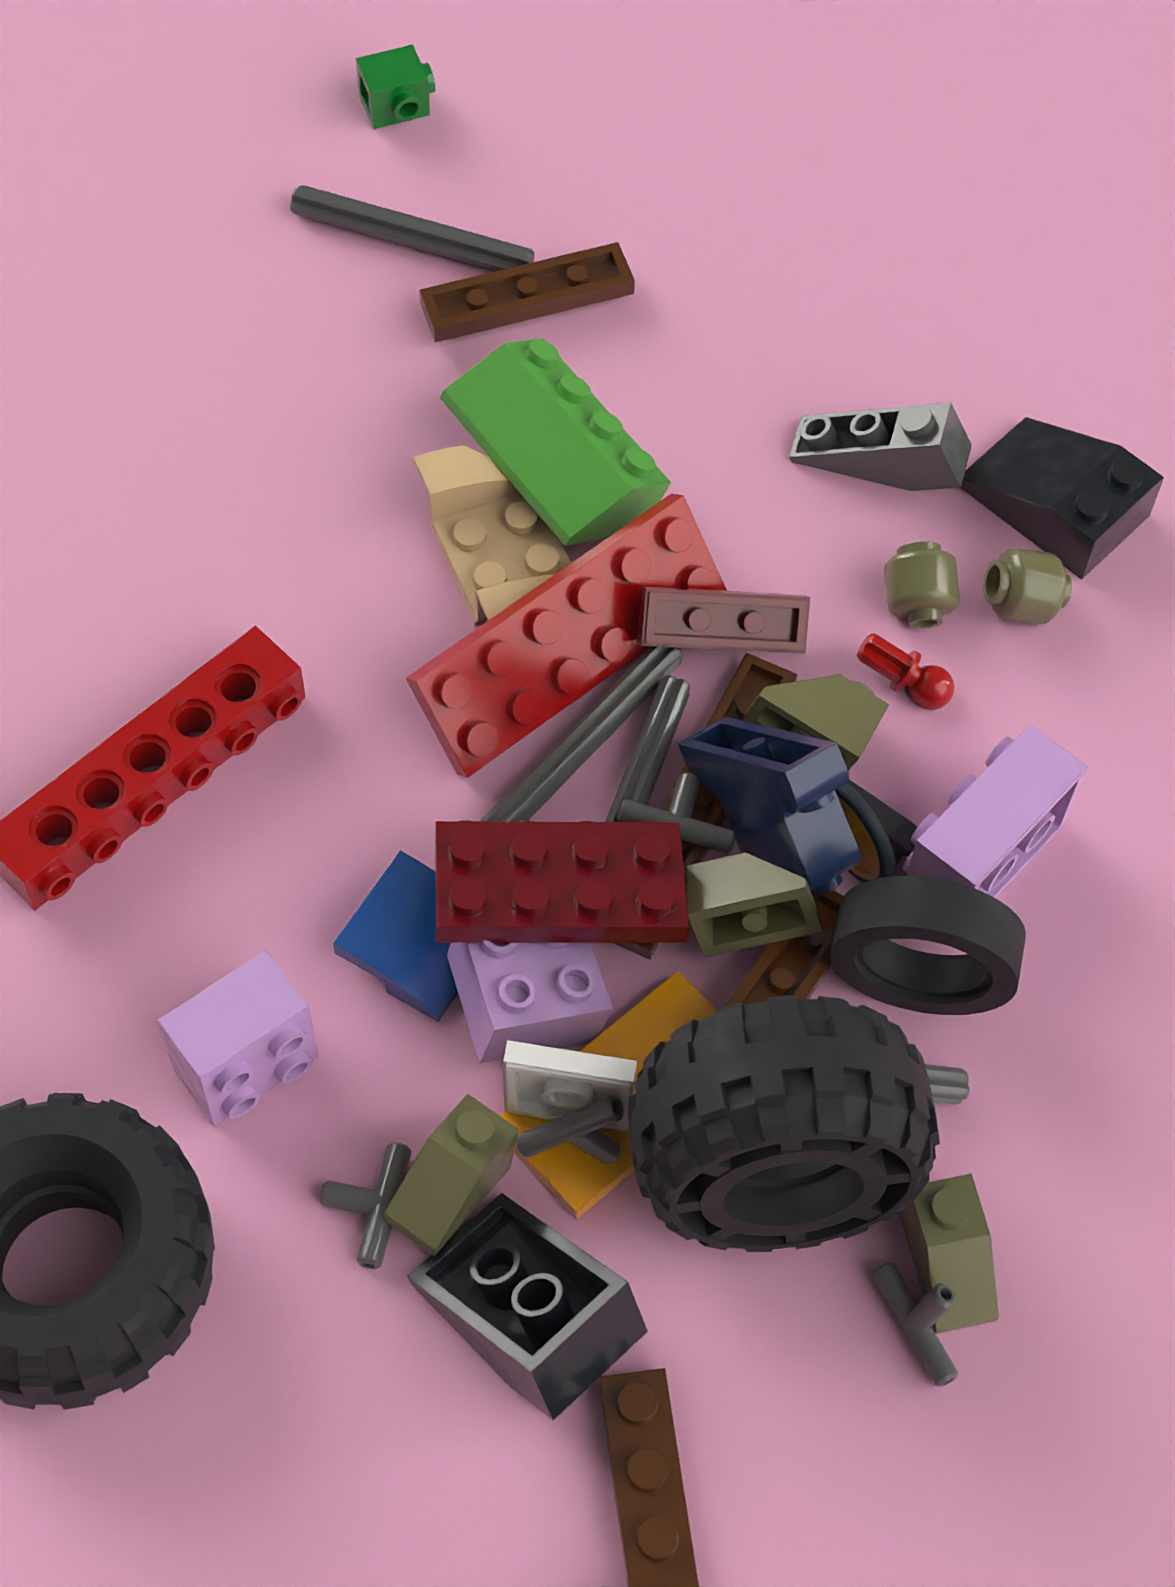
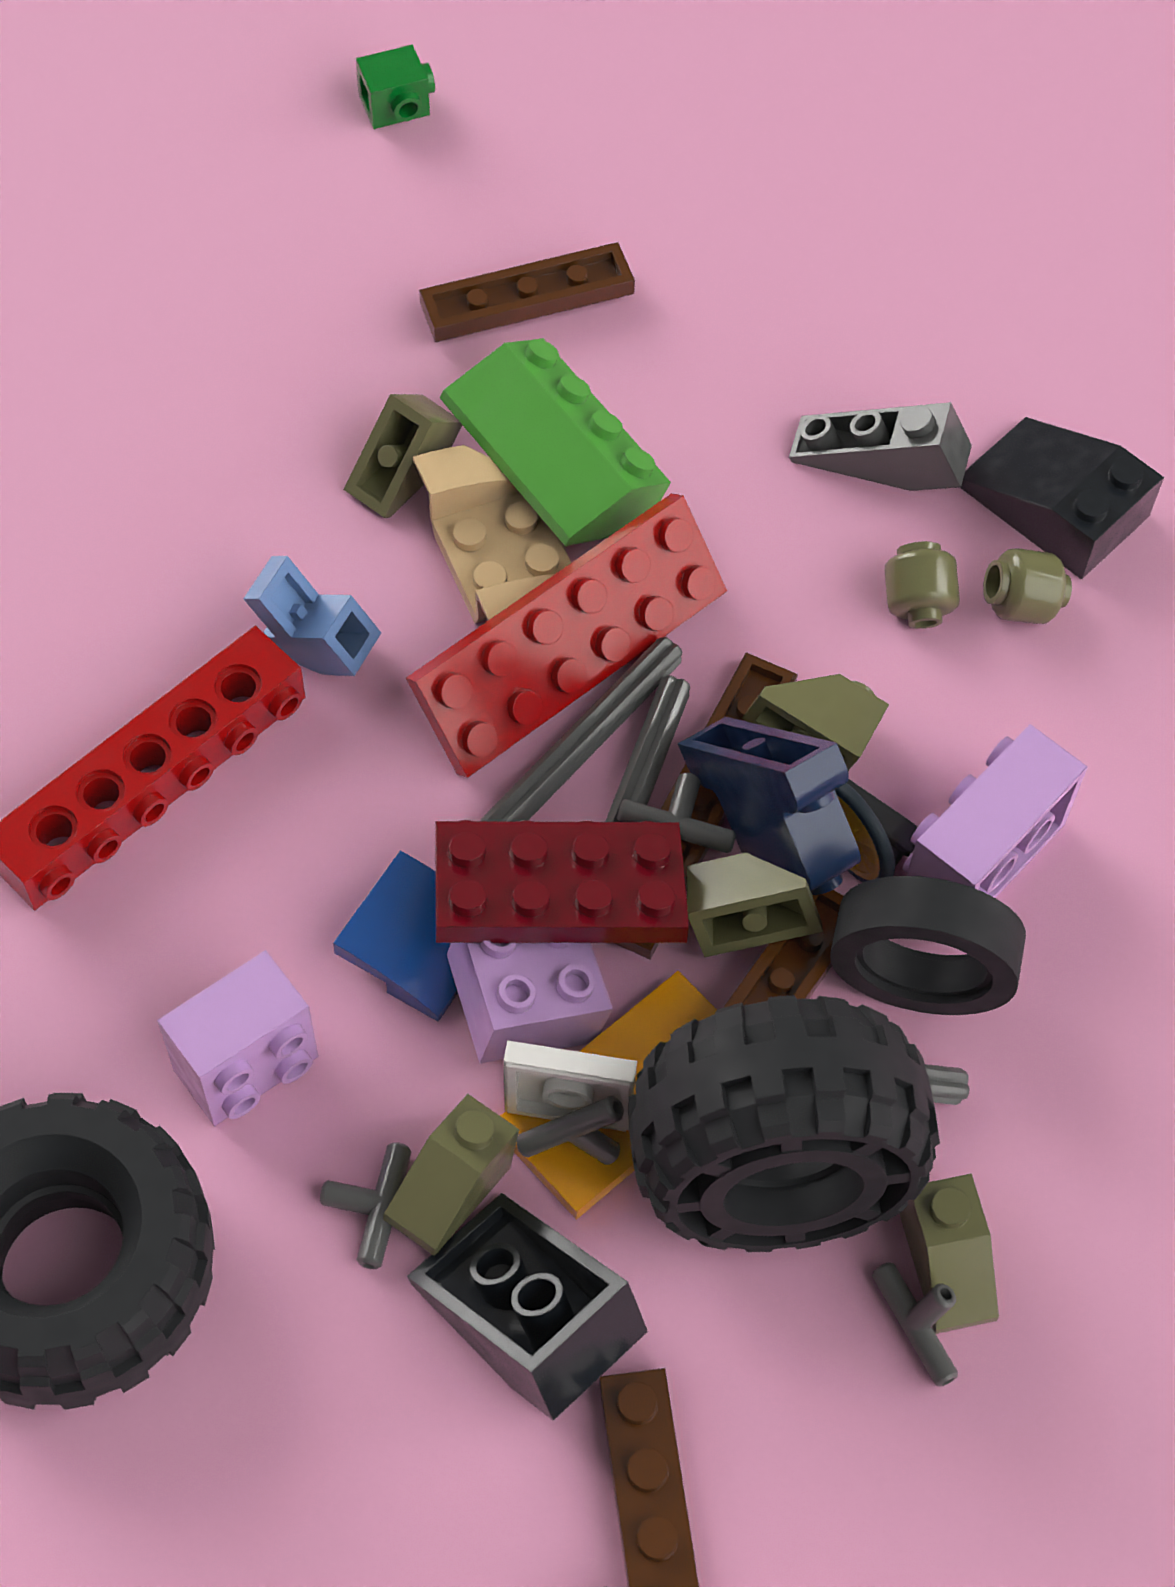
(313, 629): none -> medium blue brick
(385, 469): none -> olive slope
(408, 229): dark grey axle -> none
(723, 620): tile -> none
(929, 685): red axle -> none

